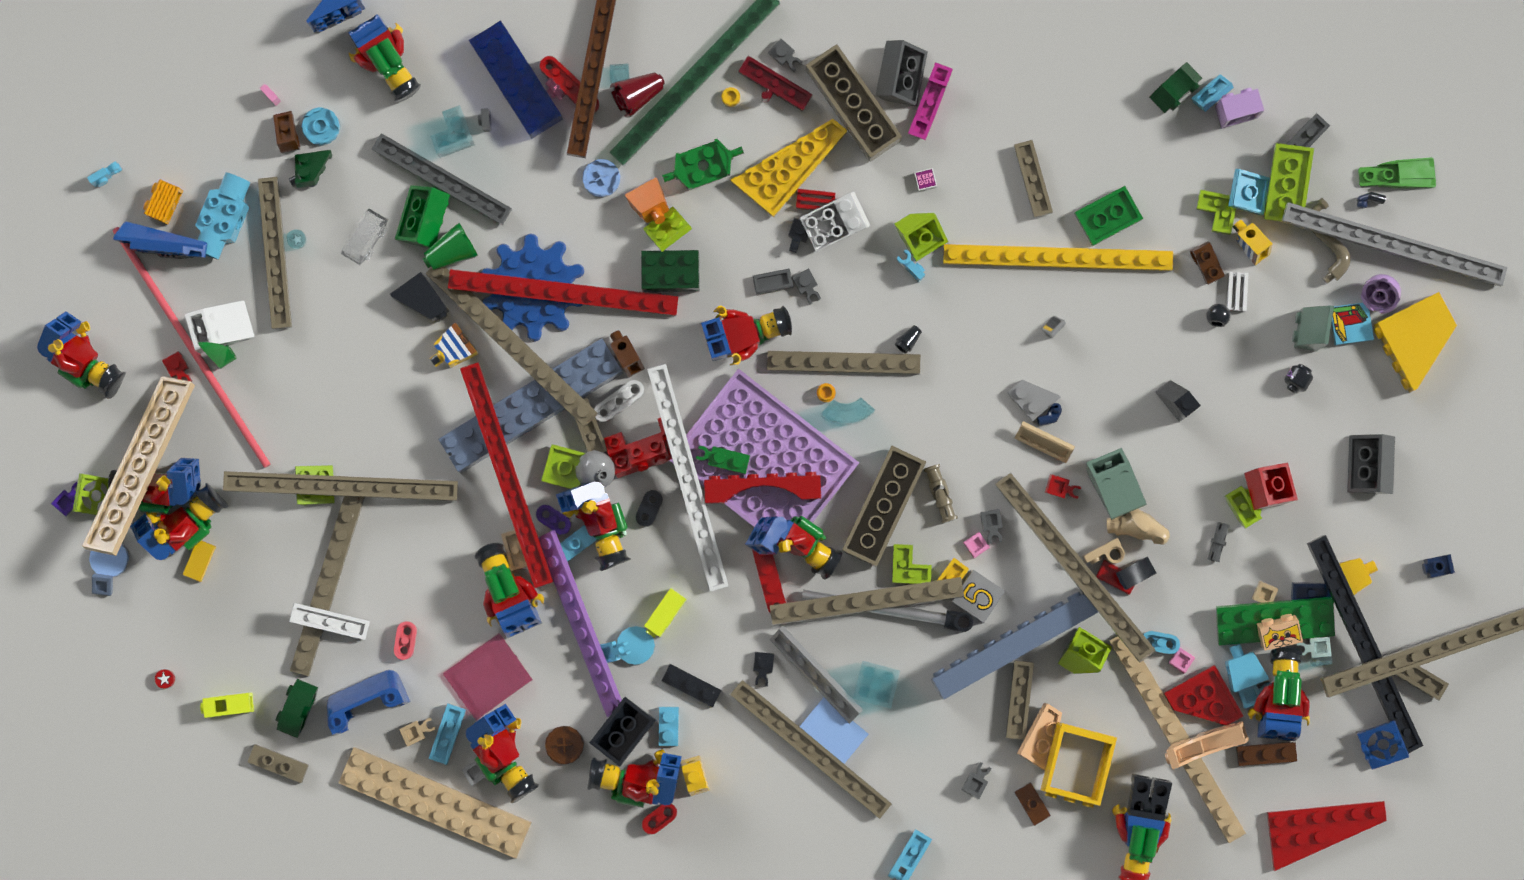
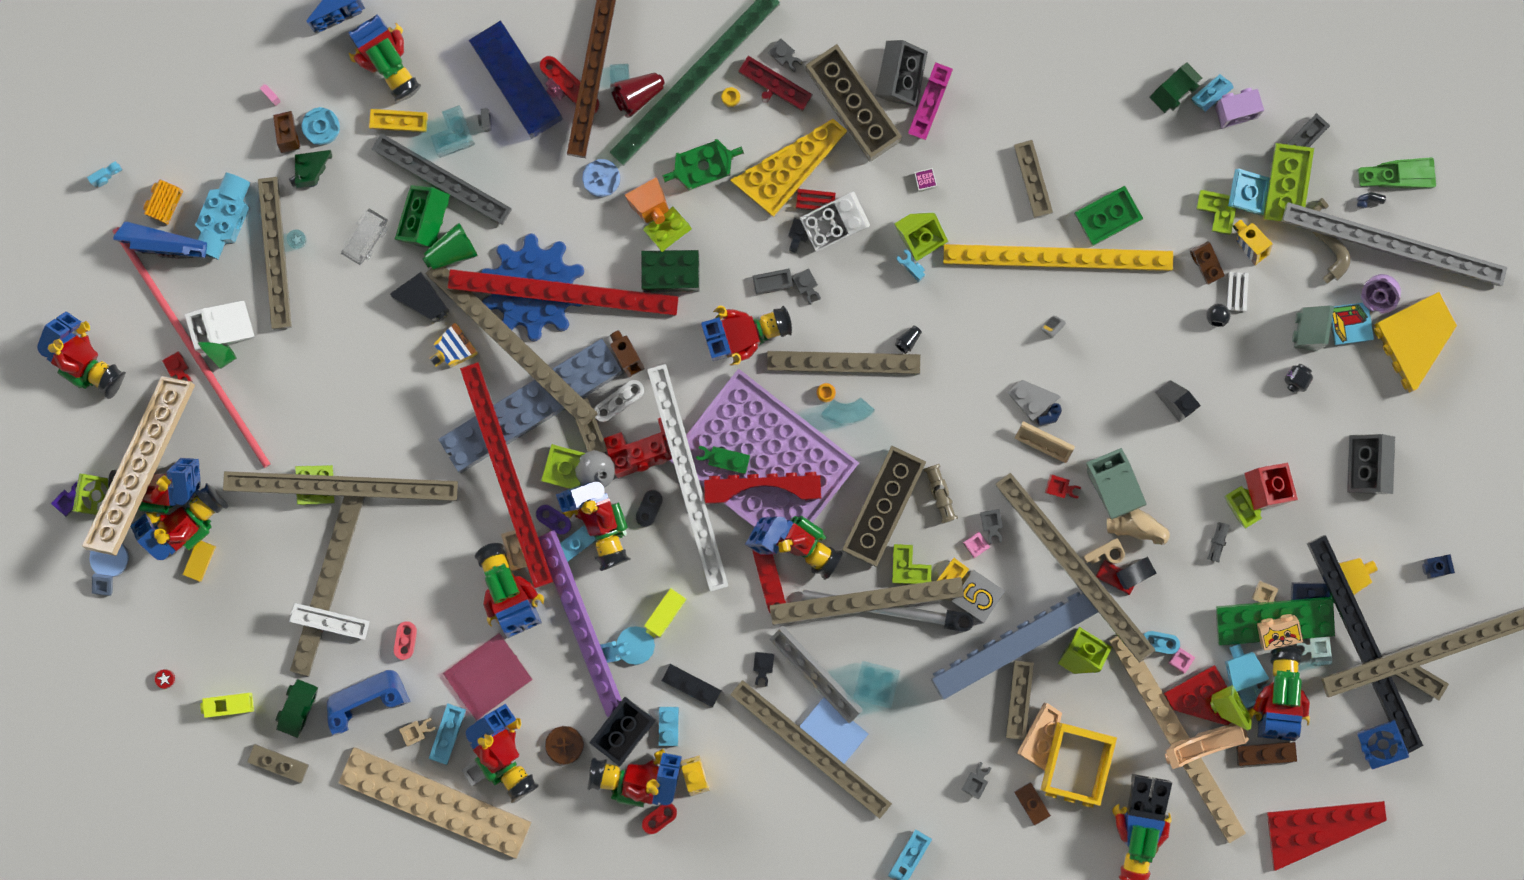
(398, 120): none -> yellow plate
(1231, 707): none -> lime slope

